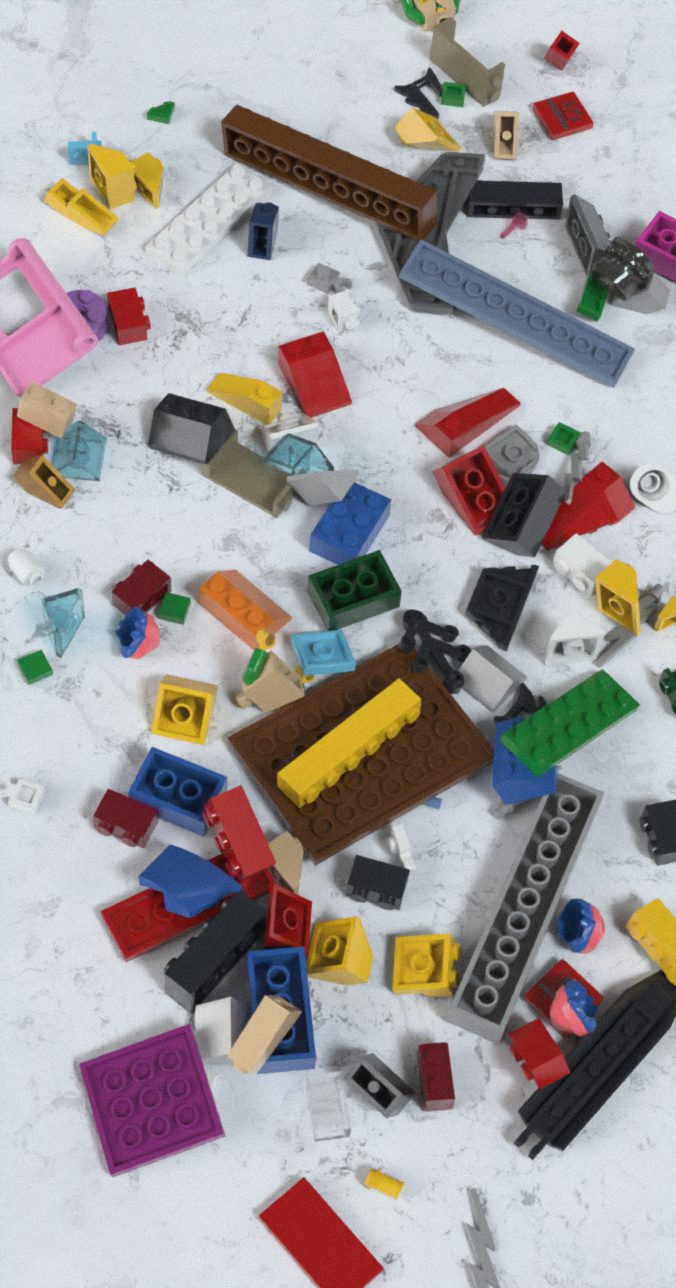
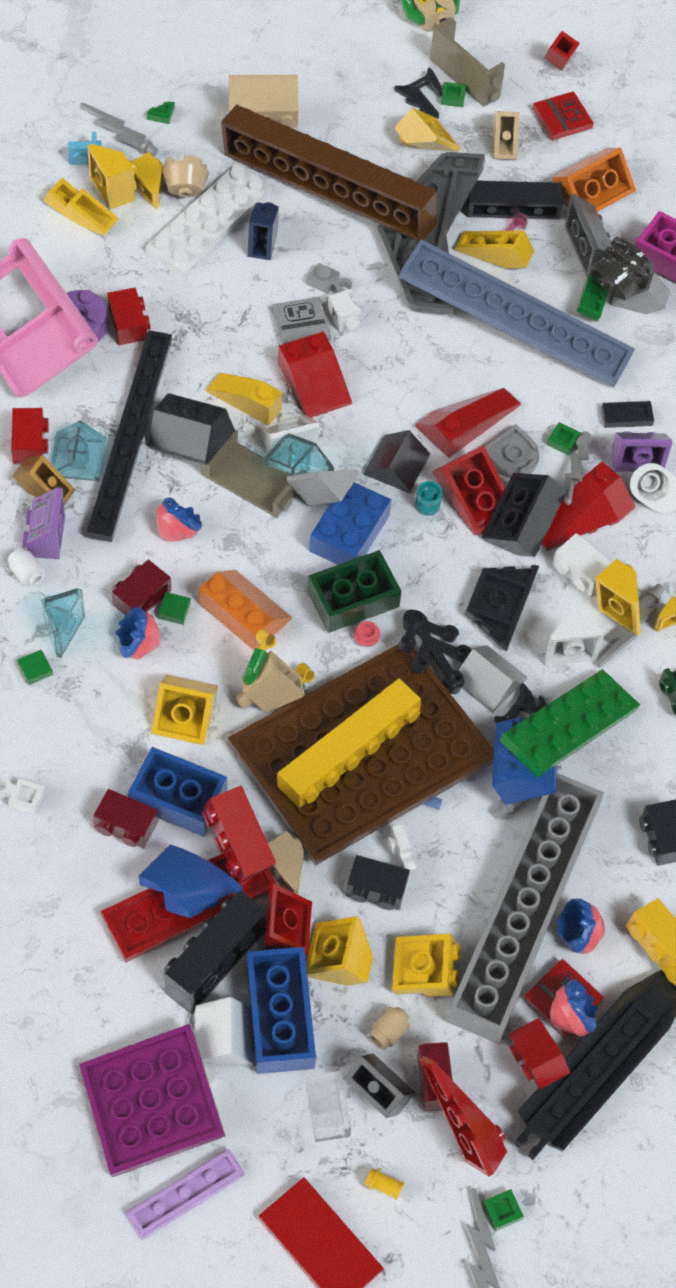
(46, 410): tan brick -> none
(46, 525): none -> medium lavender slope
(125, 134): none -> light grey piece
(129, 436): none -> black plate
(177, 522): none -> hair
(185, 176): none -> tan cone
(185, 1194): none -> lavender tile
(263, 1033): tan slope -> none
(267, 95): none -> tan slope
(300, 319): none -> light grey tile
(323, 652): medium azure tile -> none
(367, 634): none -> coral plate
(389, 1027): none -> tan brick
(398, 460): none -> black slope
(428, 498): none -> teal wheel
(474, 1132): none -> red wedge
(500, 248): none -> yellow slope
(503, 1210): none -> green tile
(598, 179): none -> orange slope
(627, 414): none -> black tile
(636, 449): none -> medium lavender slope

